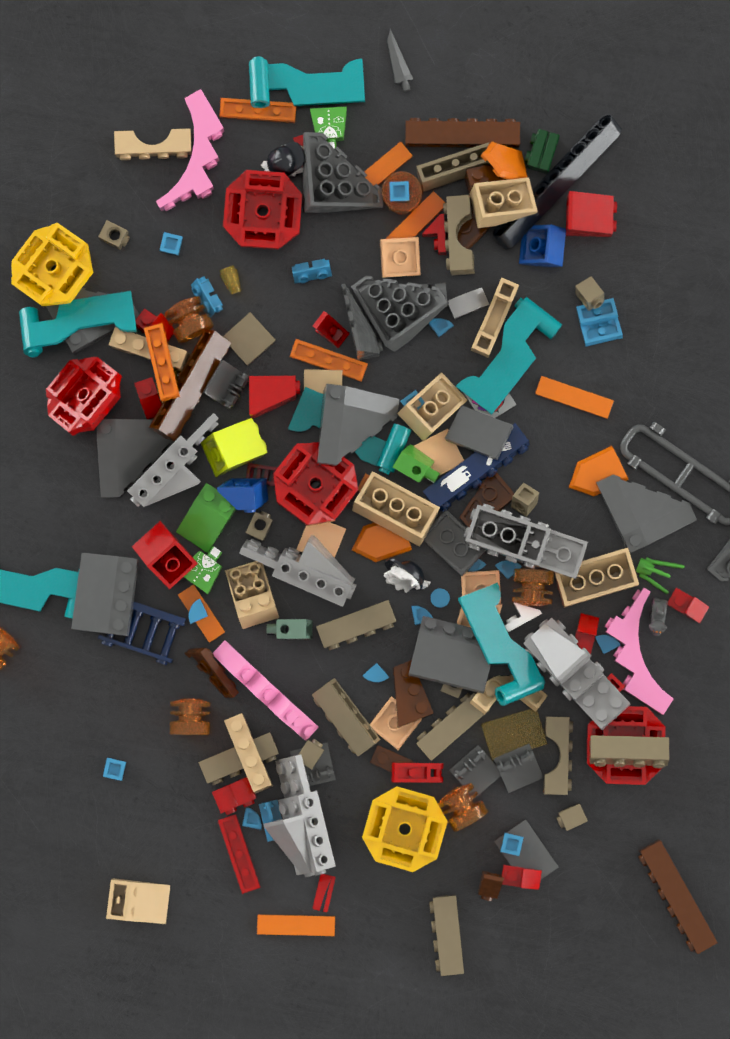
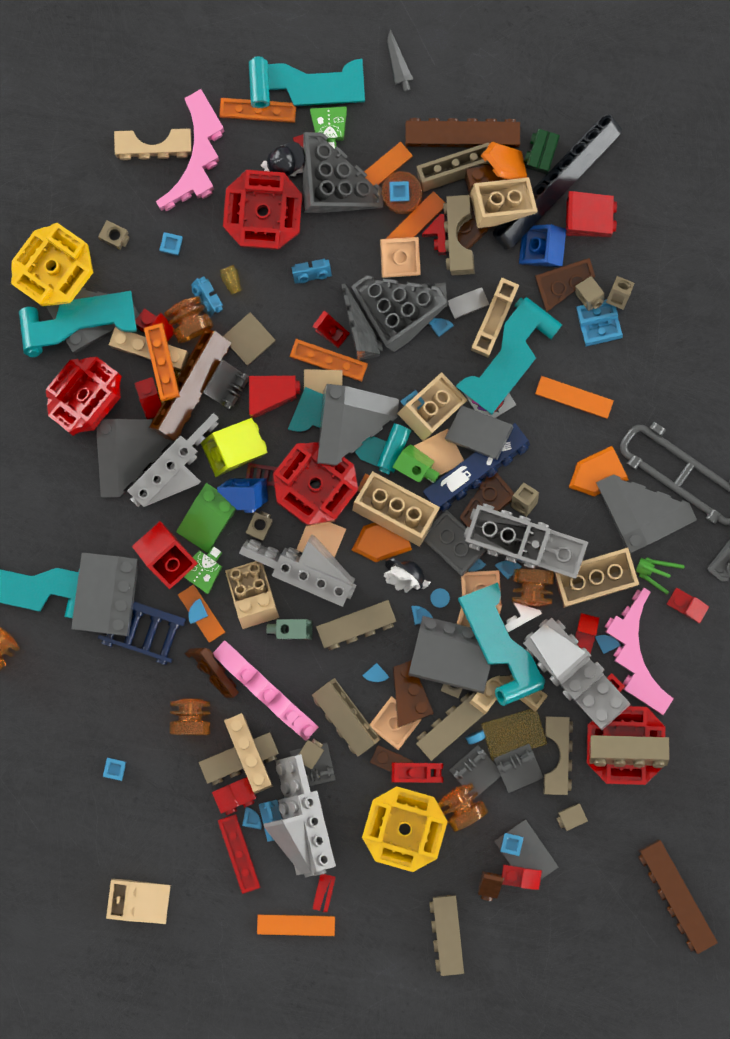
(475, 737): none -> dark azure tile
(561, 282): none -> reddish brown wing
(620, 292): none -> dark tan brick
(658, 616): dark grey animal -> none

